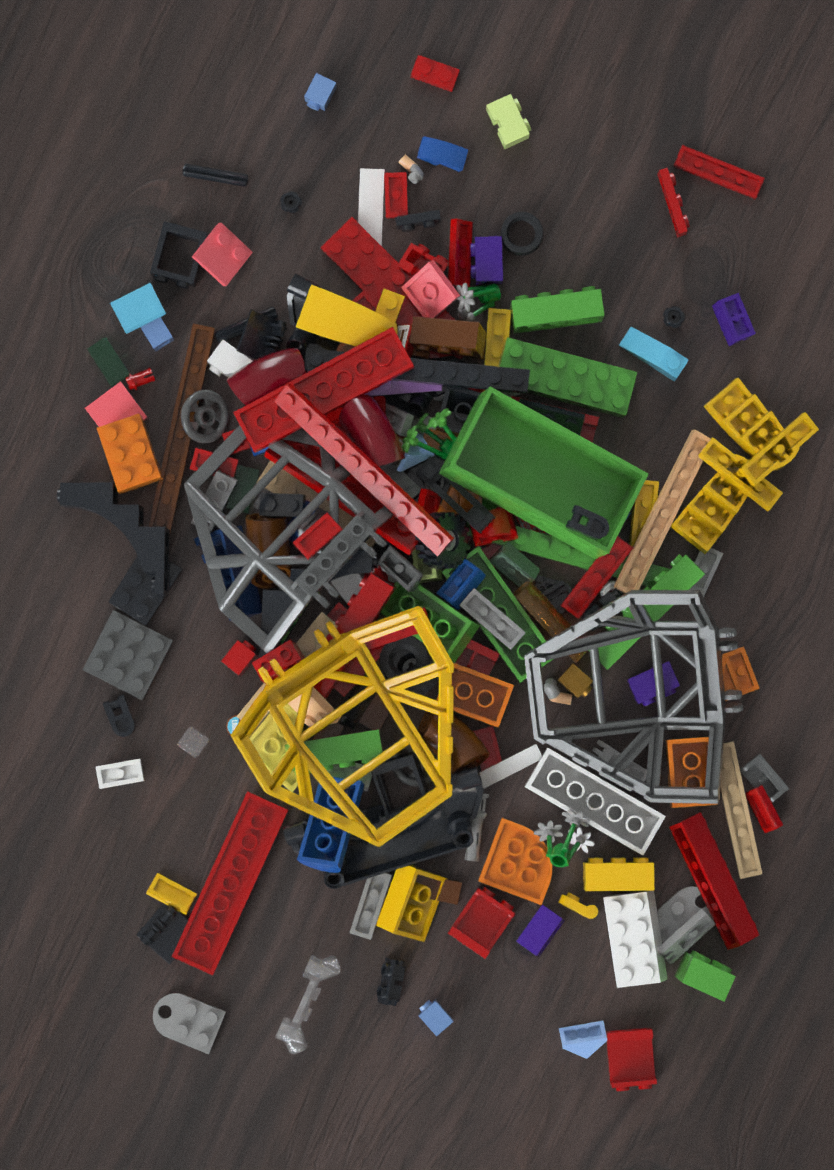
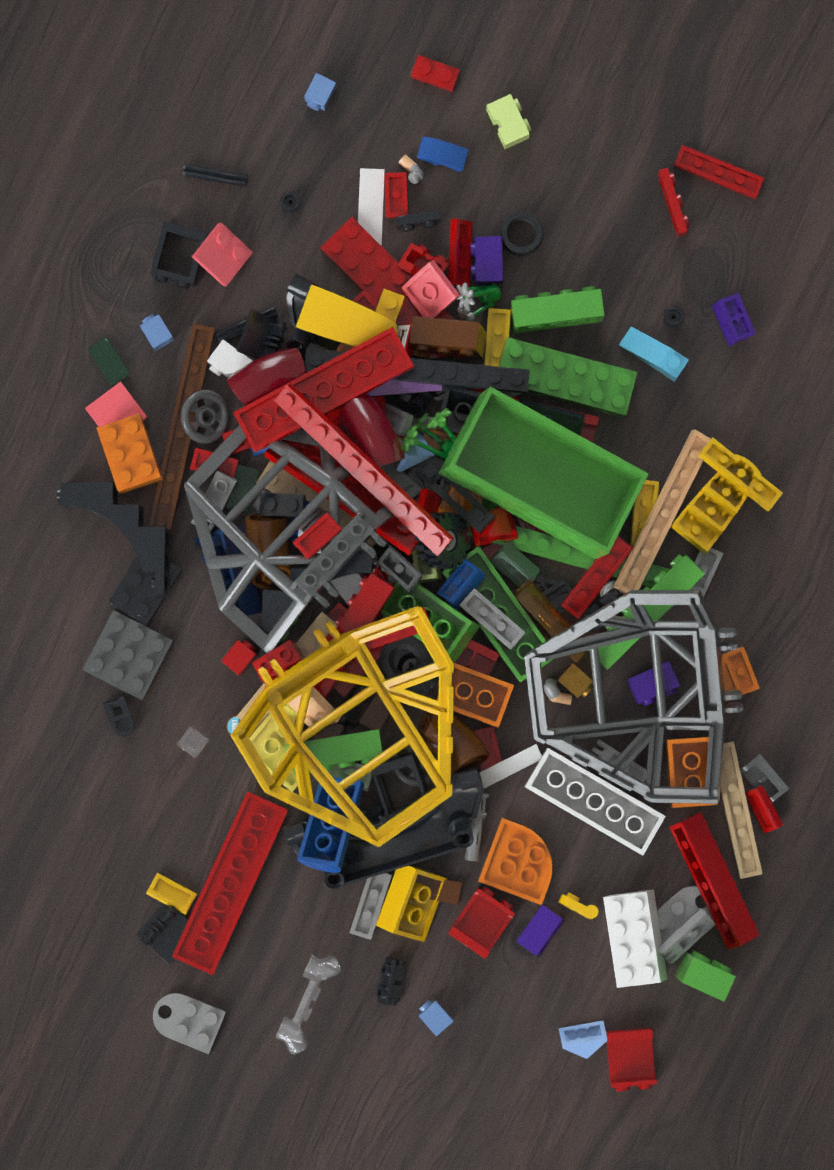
(120, 773): white plate -> none
(137, 380): red pin -> none
(138, 308): medium azure slope -> none
(560, 854): plant -> none
(595, 527): black plate -> none
(618, 875): yellow brick -> none
(758, 430): yellow slope -> none

